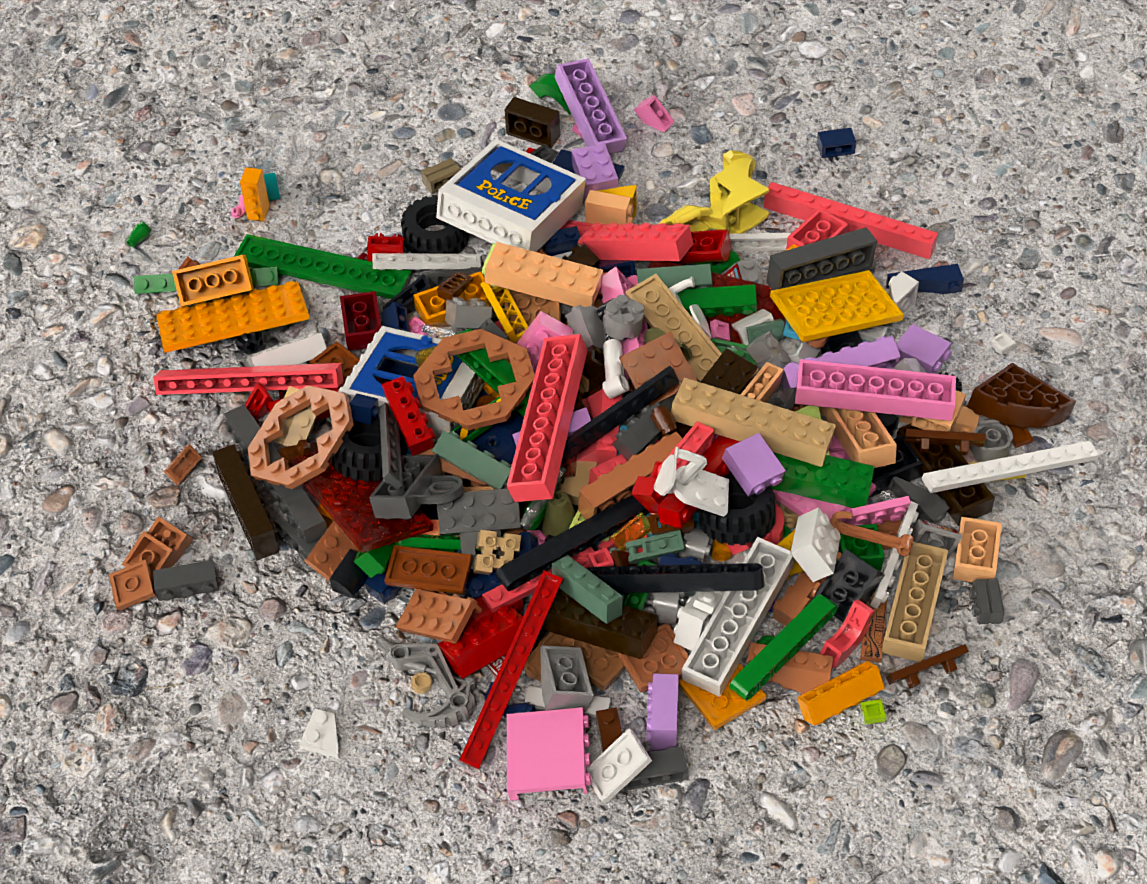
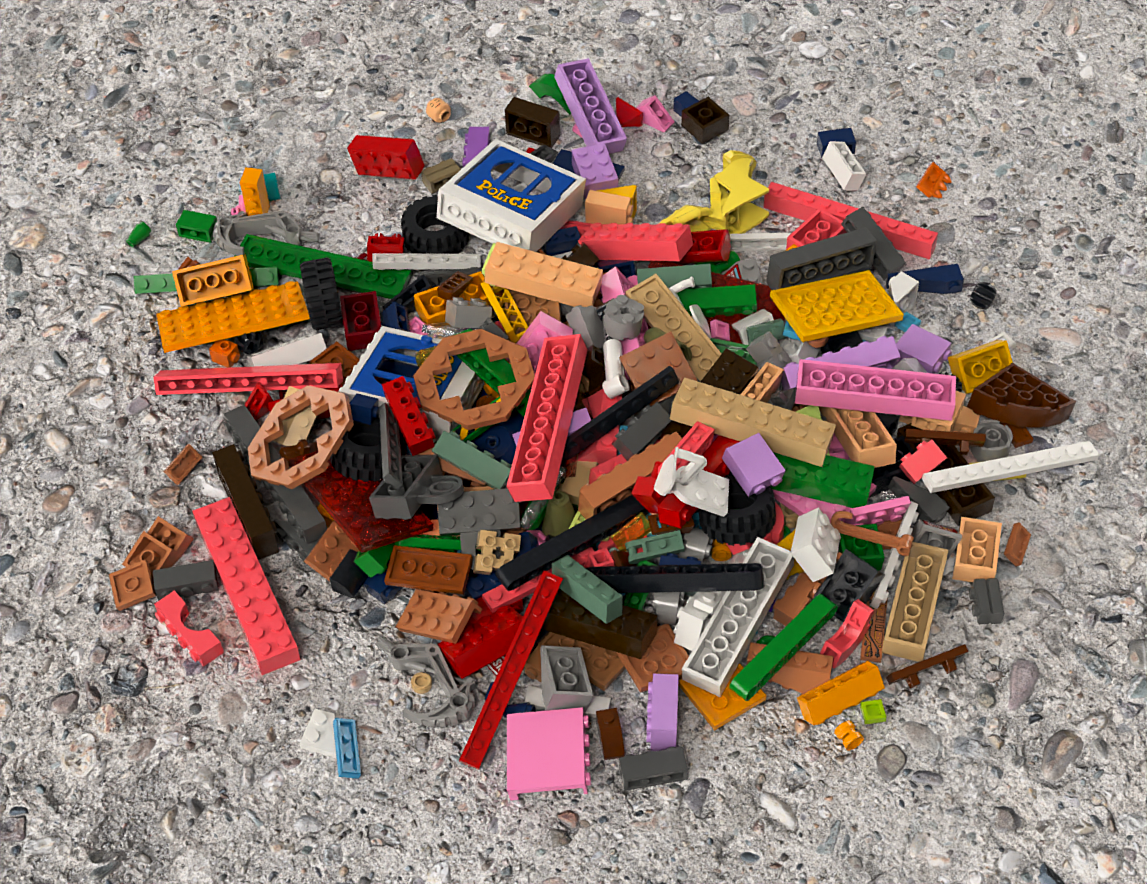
(196, 226): none -> green brick
(202, 644): none -> coral arch
(224, 353): none -> orange brick
(246, 586): none -> coral brick
(274, 222): none -> light grey piece
(321, 293): none -> black tyre
(346, 748): none -> dark azure tile
(386, 157): none -> red brick
(438, 110): none -> light nougat head
(476, 140): none -> medium lavender brick
(618, 766): white tile -> none
(627, 114): none -> red slope
(663, 420): reddish brown brick -> none
(683, 101): none -> dark blue brick
(705, 120): none -> dark brown brick
(844, 165): none -> white brick
(848, 734): none -> light orange wheel
(886, 257): none -> dark grey brick
(907, 321): none -> medium azure tile
(922, 461): none -> coral brick
(933, 181): none -> orange plate
(980, 363): none -> yellow slope
(983, 295): none -> black piece
(1017, 544): none -> nougat plate

